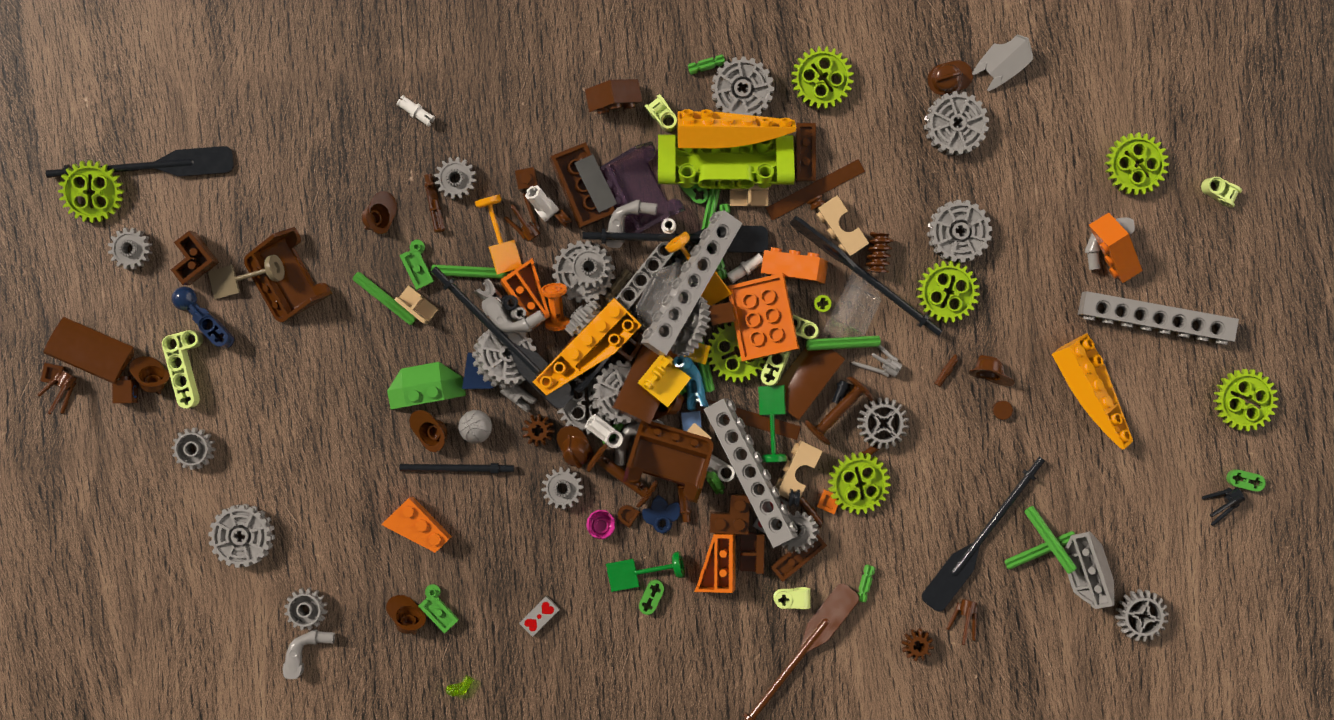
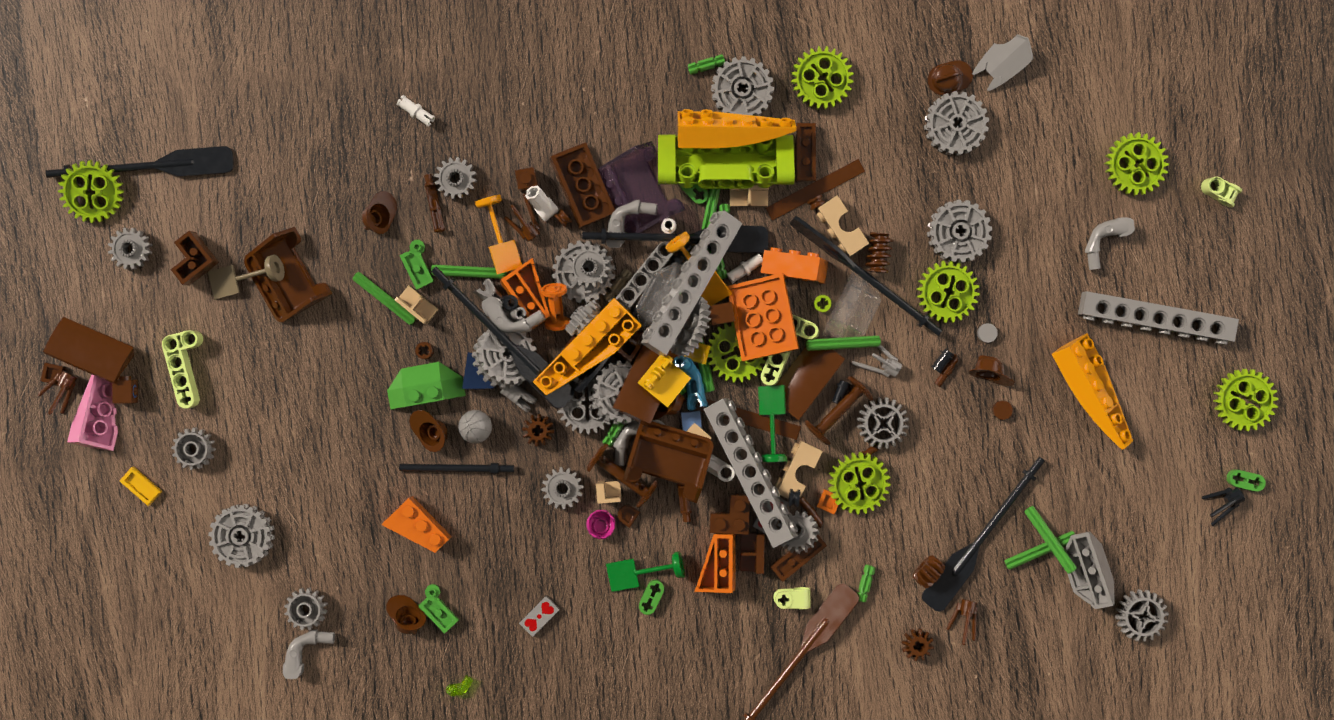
(95, 417): none -> bright pink wedge
(140, 486): none -> yellow tile
(149, 374): reddish brown piece -> none
(186, 299): dark blue beam -> none
(424, 356): none -> reddish brown bush
(574, 446): reddish brown piece -> none
(595, 183): dark grey sticker -> none
(603, 431): white piece -> none
(608, 492): none -> tan panel
(613, 95): reddish brown brick -> none
(660, 111): yellowish green piece -> none
(661, 511): dark blue plate -> none
(715, 482): bright green axle -> none
(929, 571): none -> reddish brown gear
(942, 360): none -> black pin
(987, 333): none -> light grey tile
(1116, 247): orange wedge -> none

